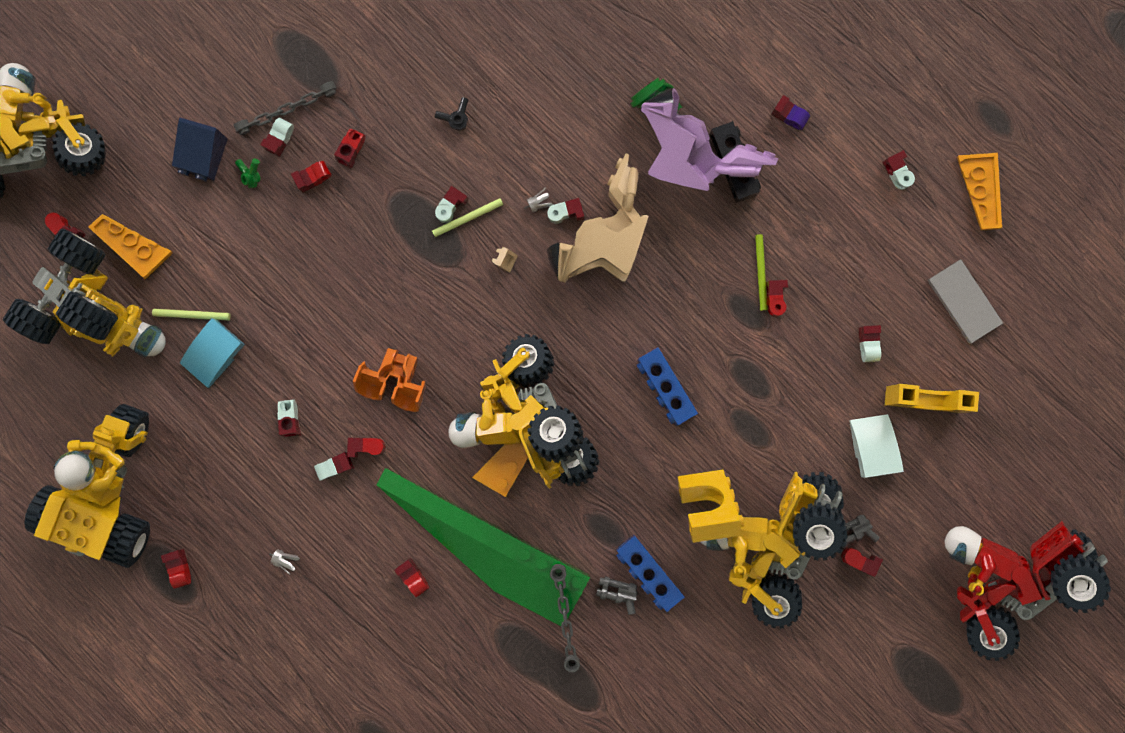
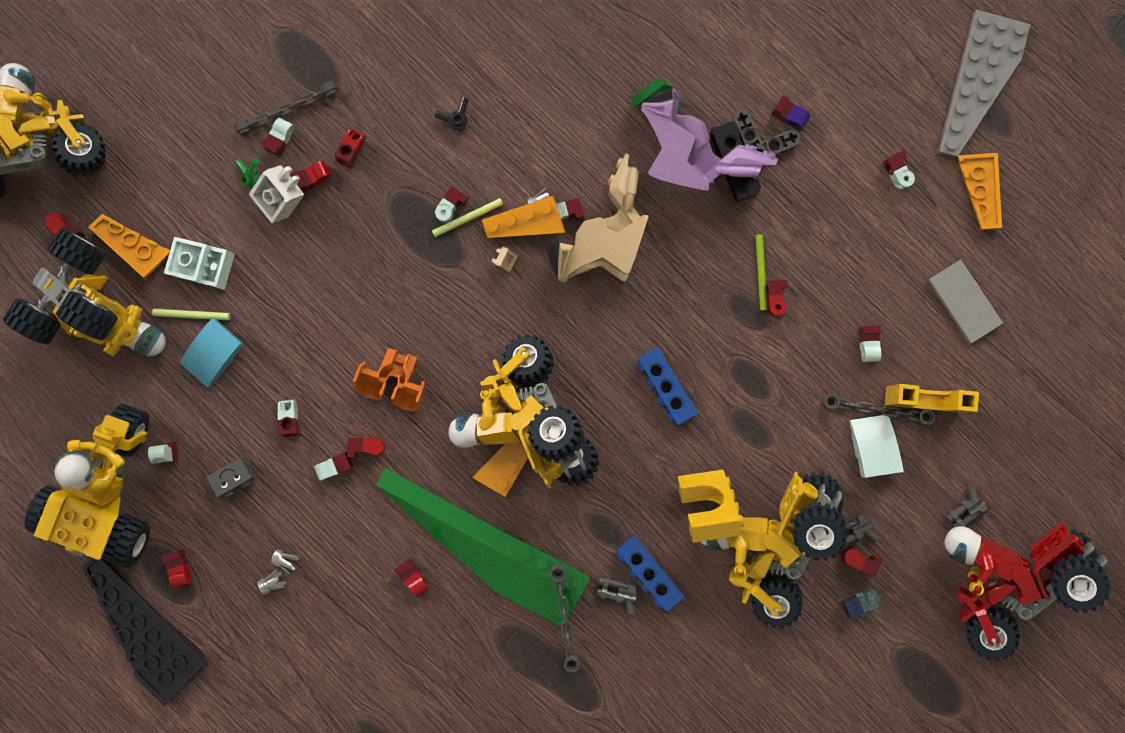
(152, 645): none -> black wing
(163, 453): none -> light aqua leg
(198, 149): dark blue slope -> none
(199, 263): none -> light aqua slope
(231, 477): none -> dark grey brick
(270, 583): none -> flat silver piece
(277, 193): none -> white hinge
(530, 219): none -> light orange wing
(764, 145): none -> dark grey beam
(836, 401): none -> dark grey piece
(861, 603): none -> leg
(974, 507): none -> dark grey piece
(988, 60): none -> light grey wing

